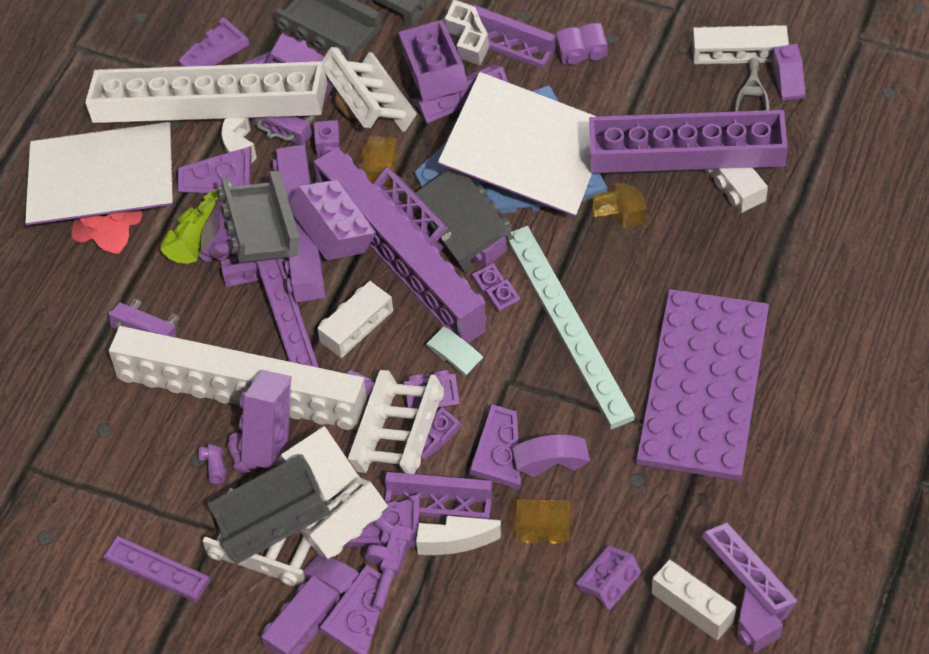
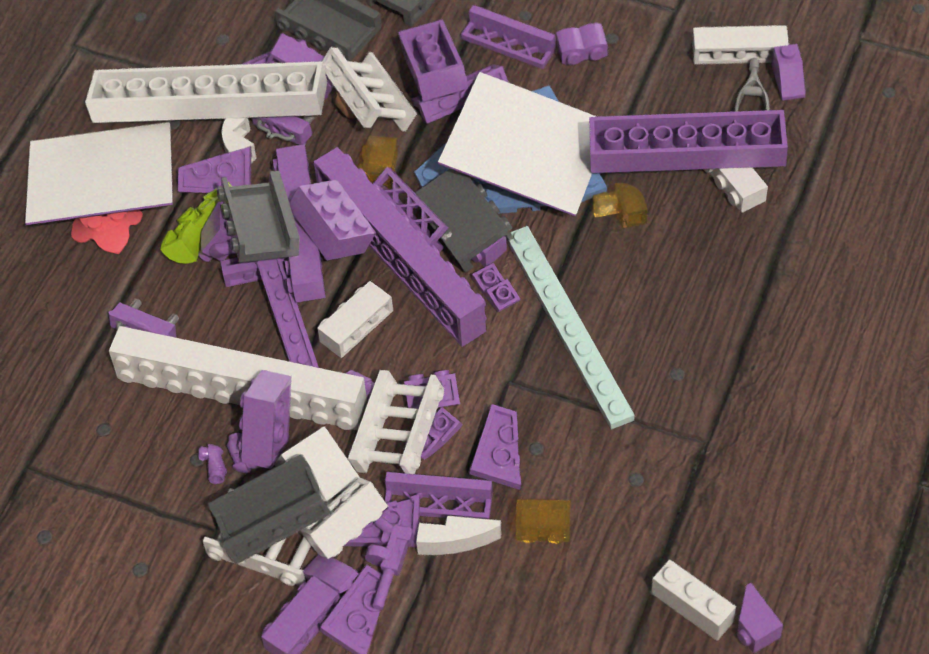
(156, 569): medium lavender tile -> none
(216, 46): medium lavender wing -> none
(326, 137): medium lavender brick -> none
(454, 350): light aqua slope -> none
(465, 22): white brick -> none
(546, 451): medium lavender brick -> none
(610, 576): medium lavender bracket -> none
(703, 385): medium lavender plate -> none
(751, 570): medium lavender fence -> none

